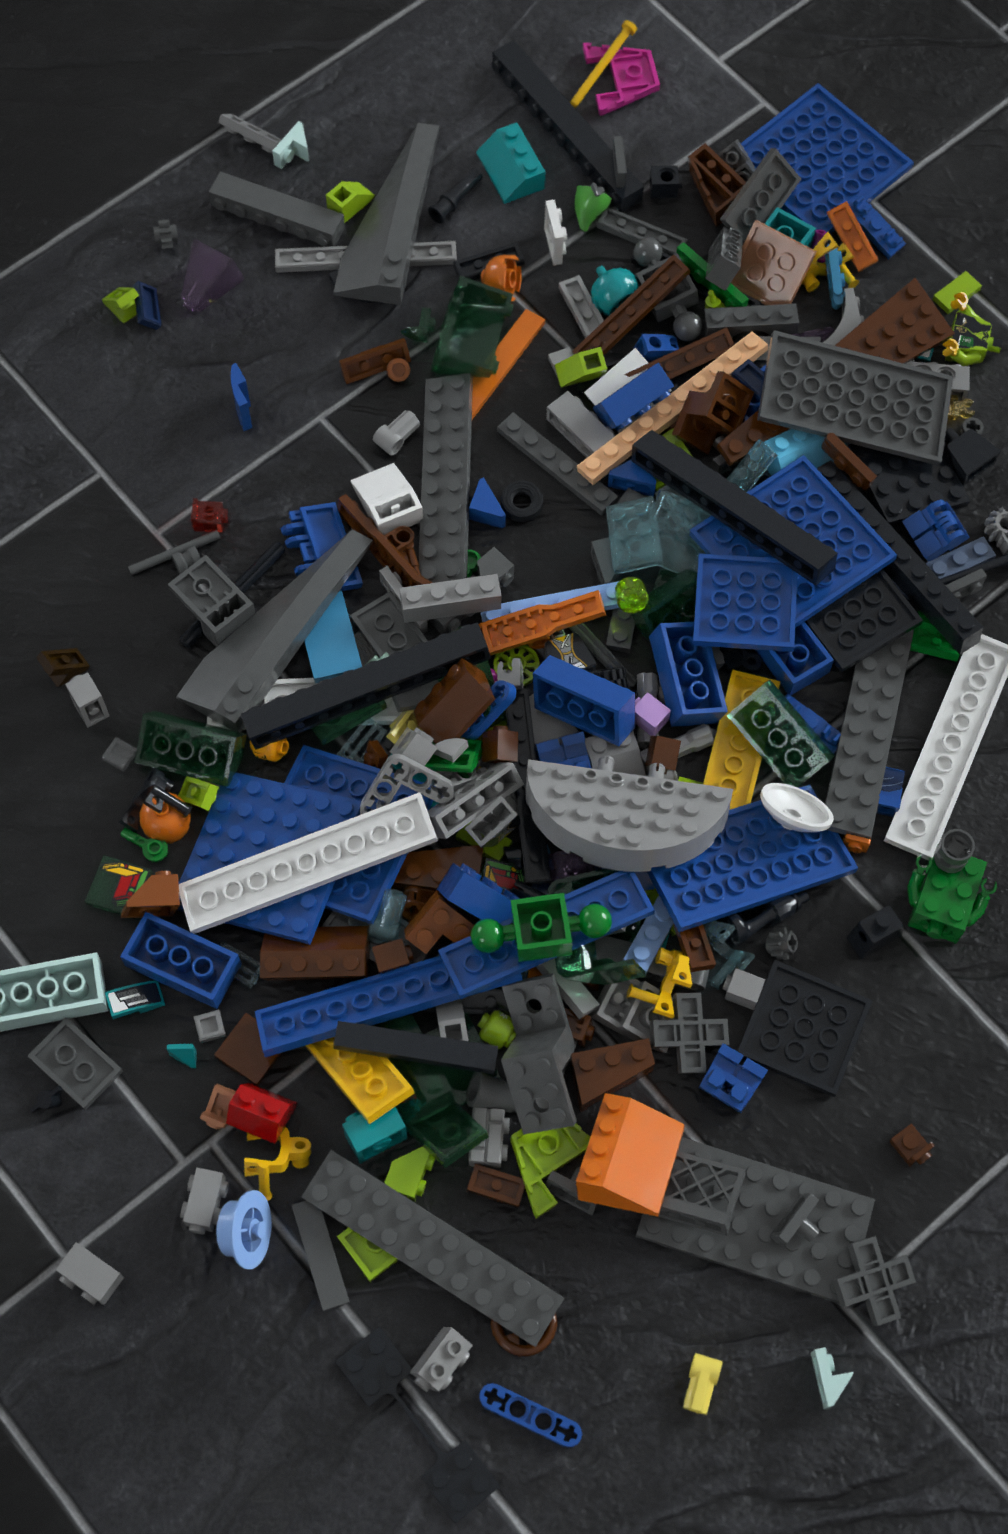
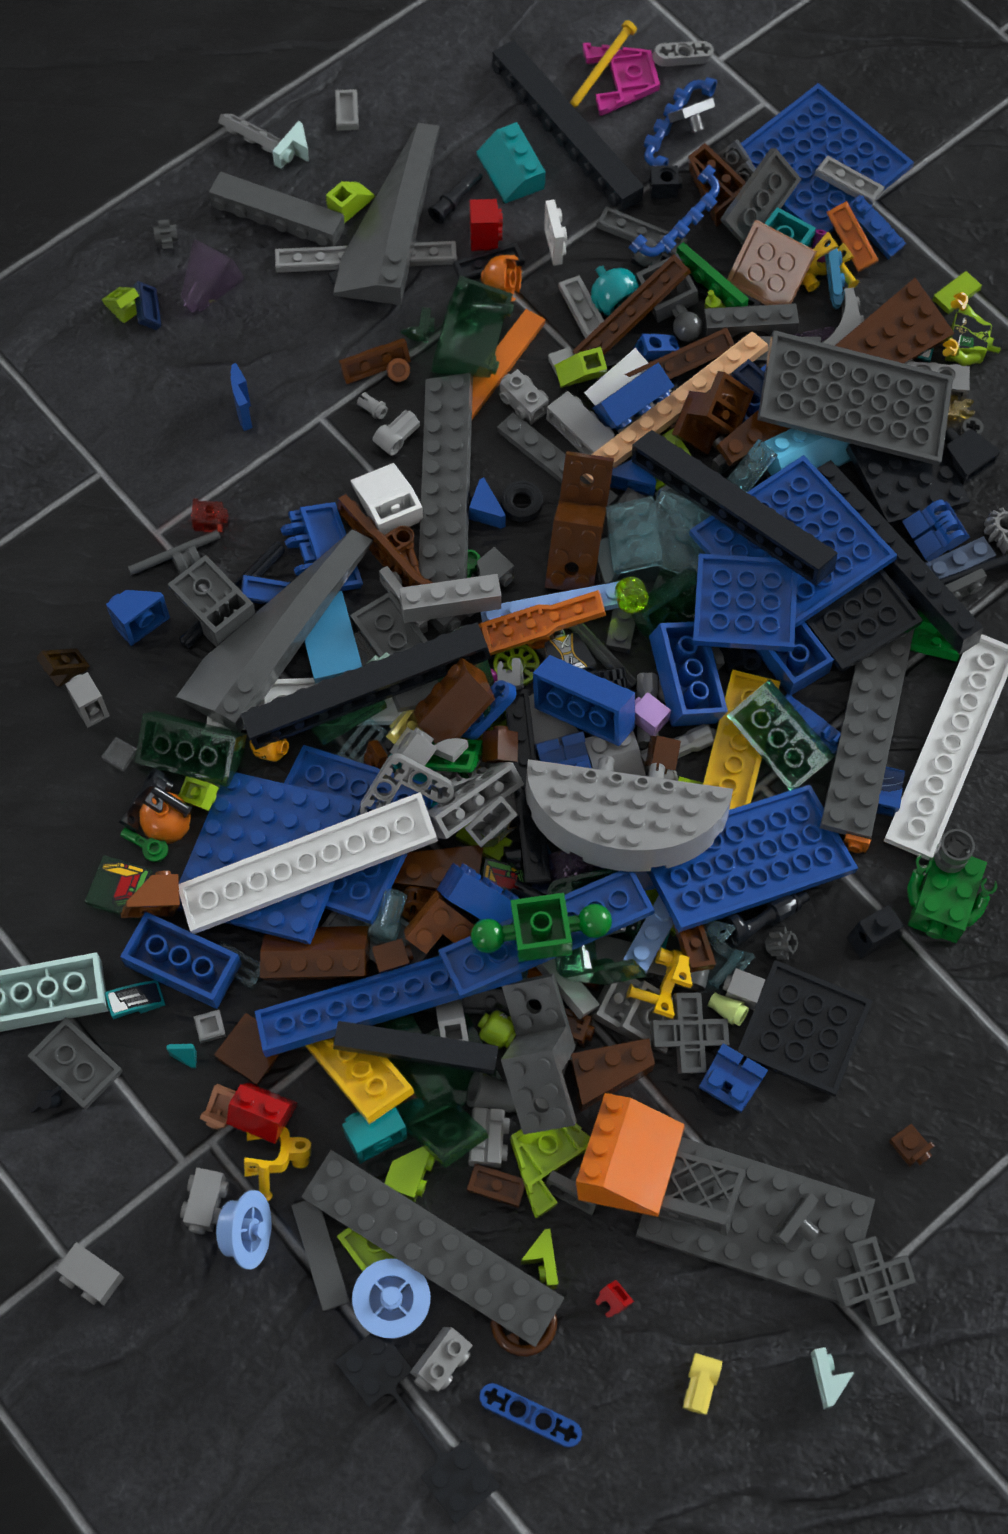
(137, 613): none -> blue slope
(260, 589): none -> blue tile
(346, 110): none -> light grey tile
(376, 408): none -> light grey pin
(391, 1298): none -> light blue wheel
(485, 224): none -> red brick
(523, 396): none -> light grey brick
(543, 1252): none -> lime slope
(579, 521): none -> reddish brown bracket
(589, 204): bright green hat -> none
(616, 1298): none -> red tile
(619, 161): dark grey tile -> none
(663, 127): none -> blue bar
(681, 228): none -> blue bar
(692, 114): none -> flat silver tile
(698, 53): none -> light grey beam
(724, 258): dark grey brick -> none
(729, 1008): none -> yellowish green cone
(796, 808): white dish -> none
(848, 461): reddish brown hinge -> none
(849, 180): none -> light grey tile

